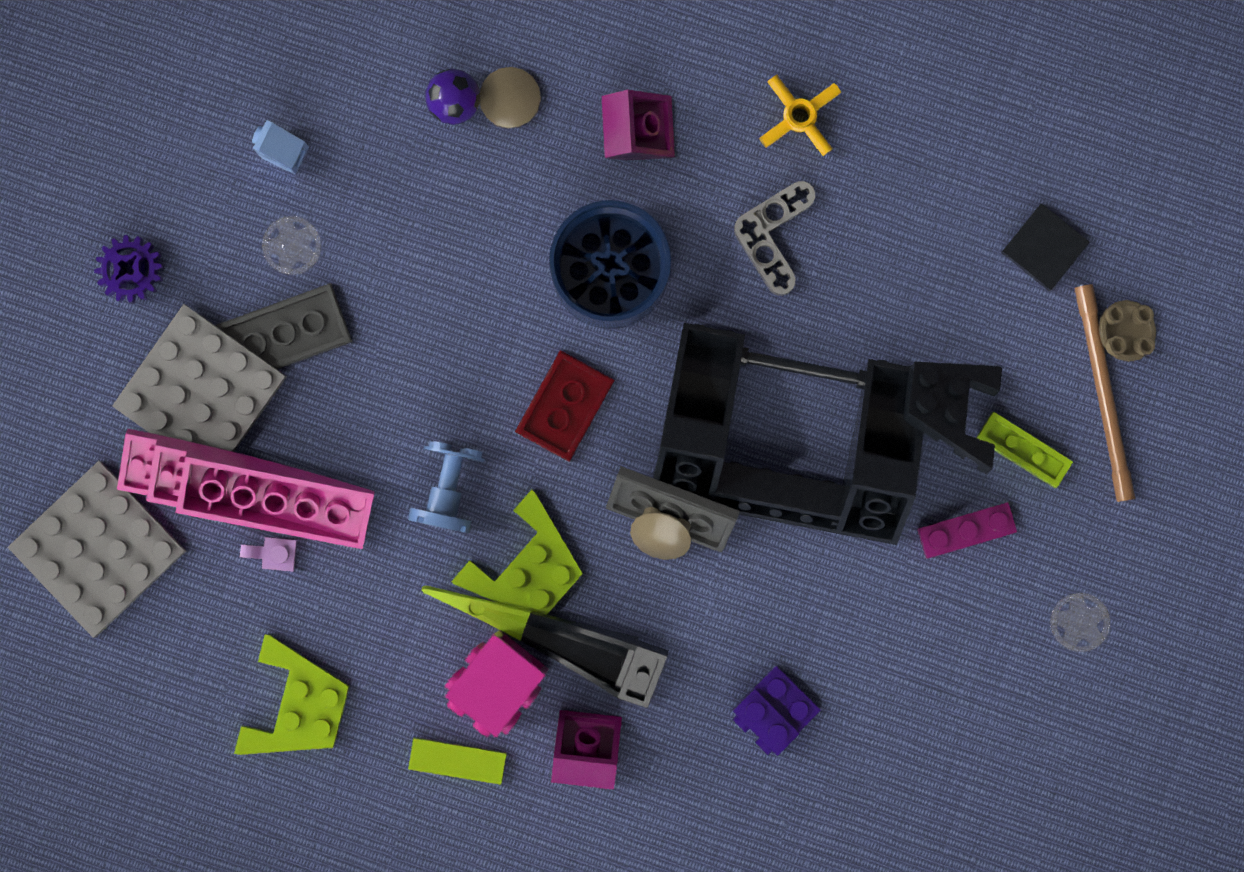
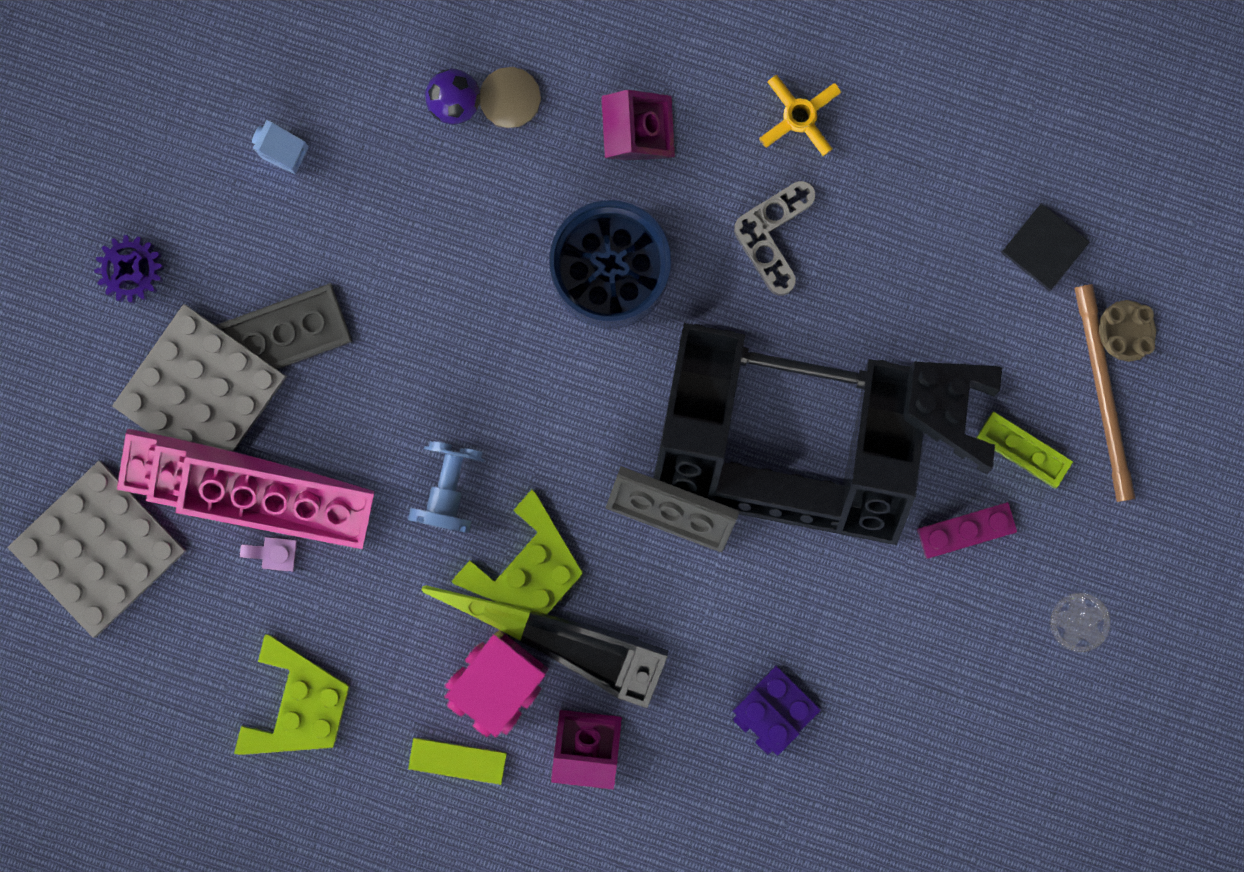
(291, 245): clear wheel -> none
(564, 406): dark red tile -> none
(661, 534): dark tan dish -> none

